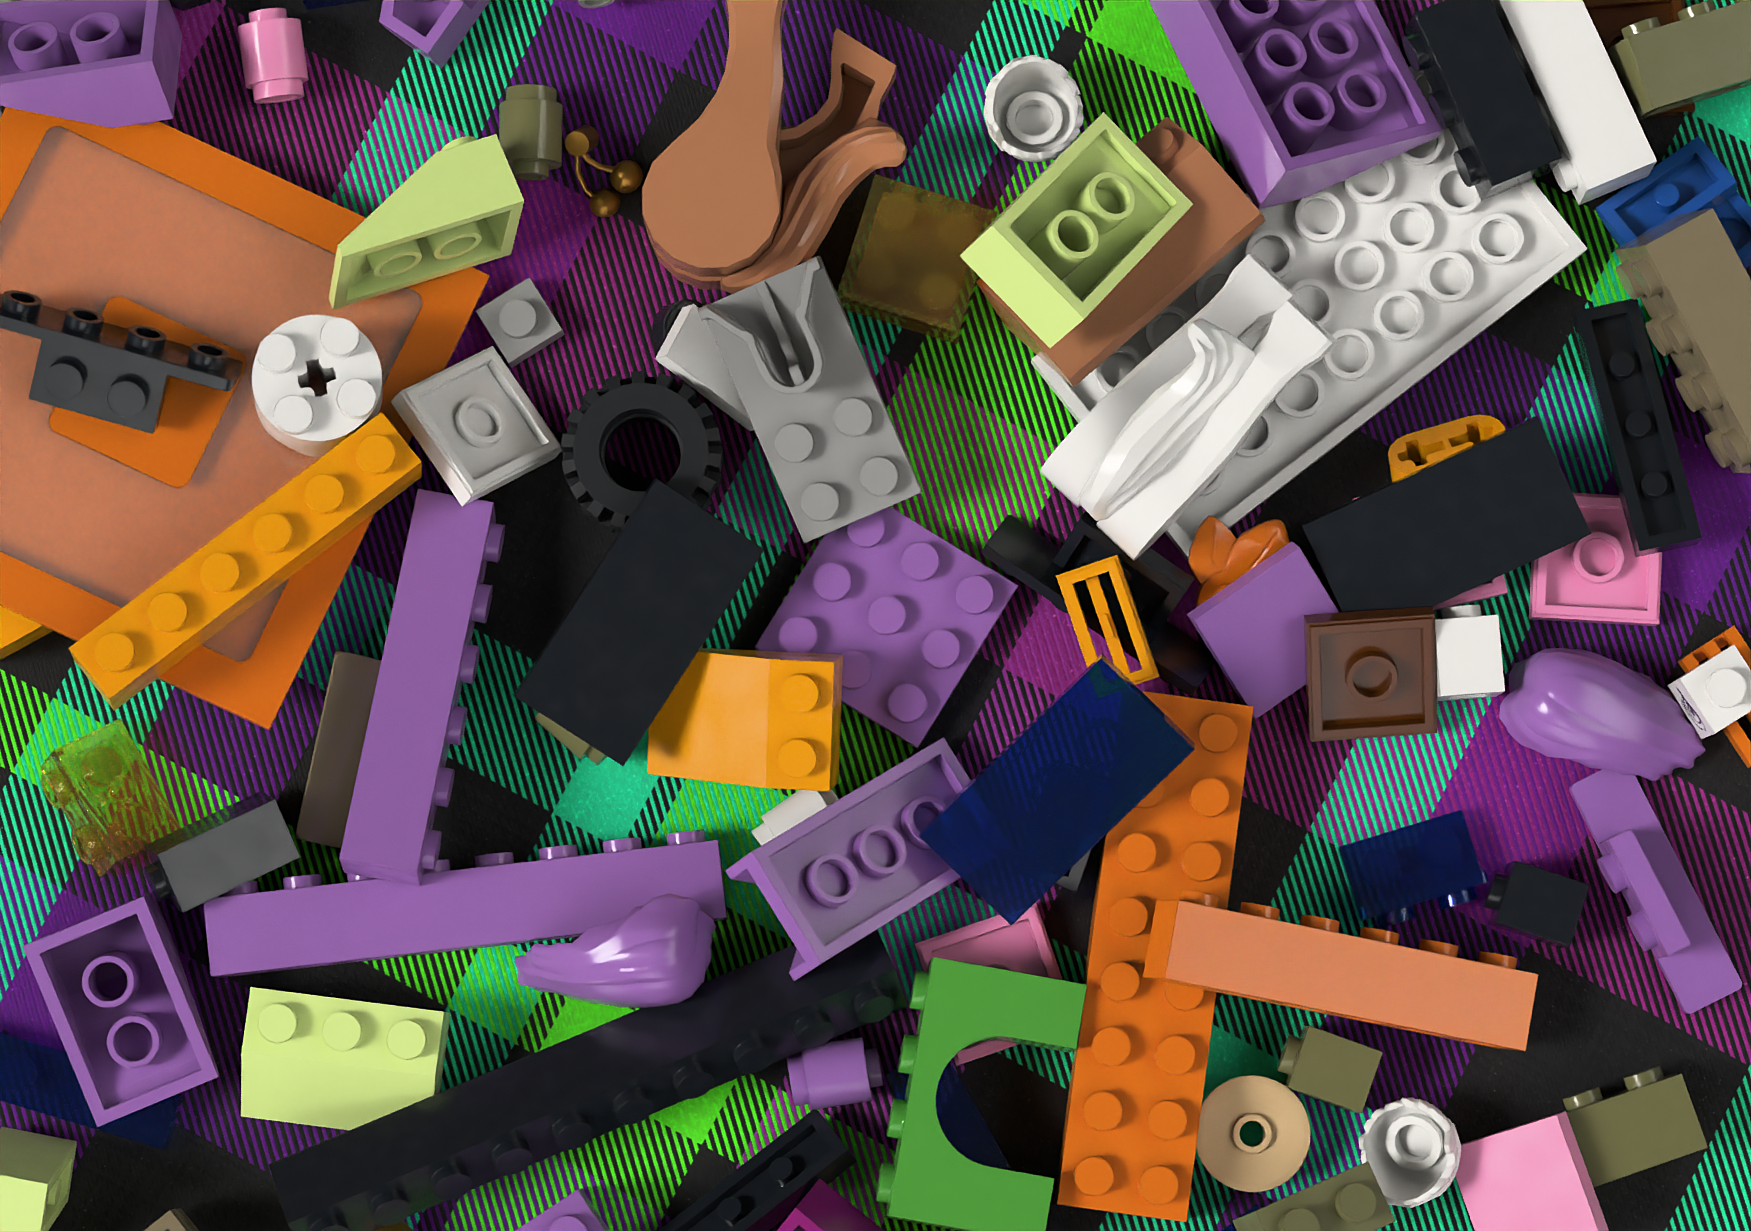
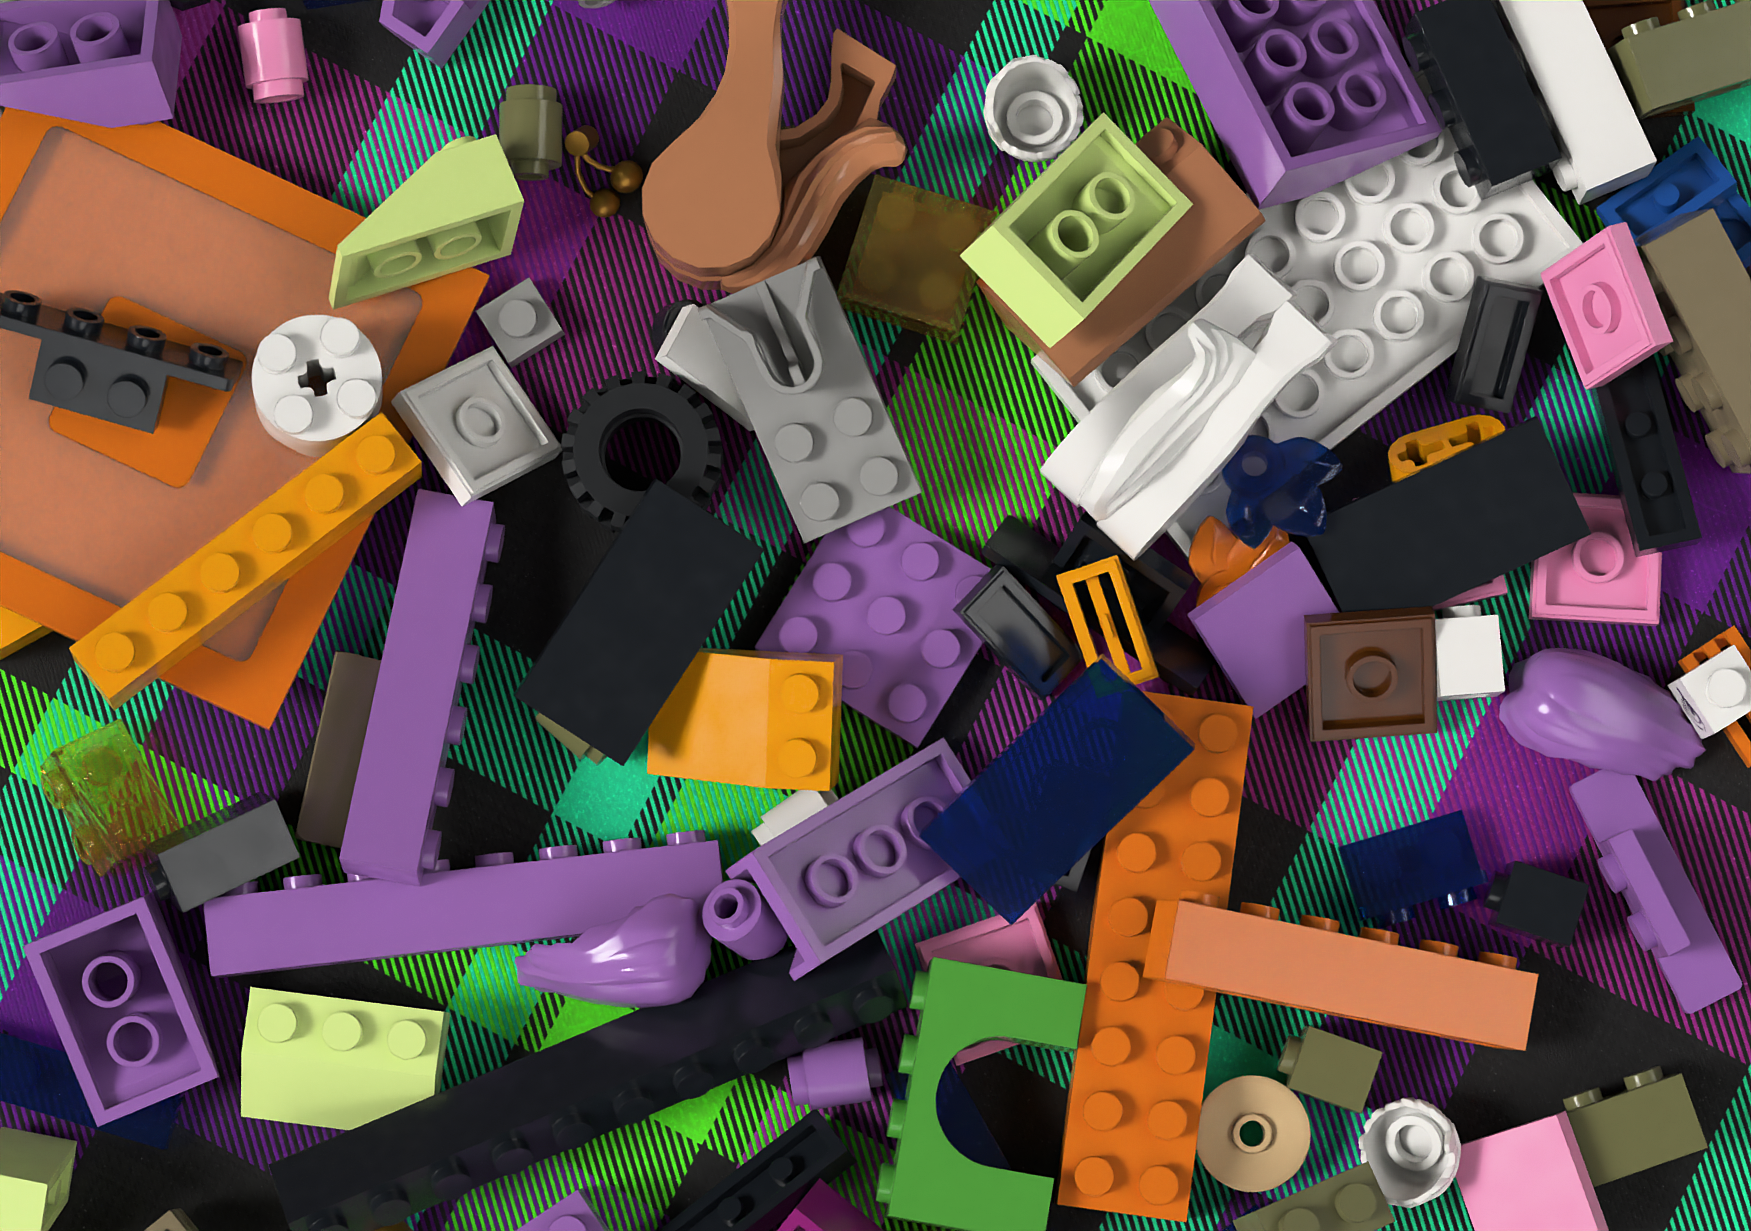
(743, 920): none -> medium lavender brick
(1019, 632): none -> black tile
(1282, 495): none -> clear blue plate
(1493, 344): none -> black tile
(1606, 306): none -> bright pink tile

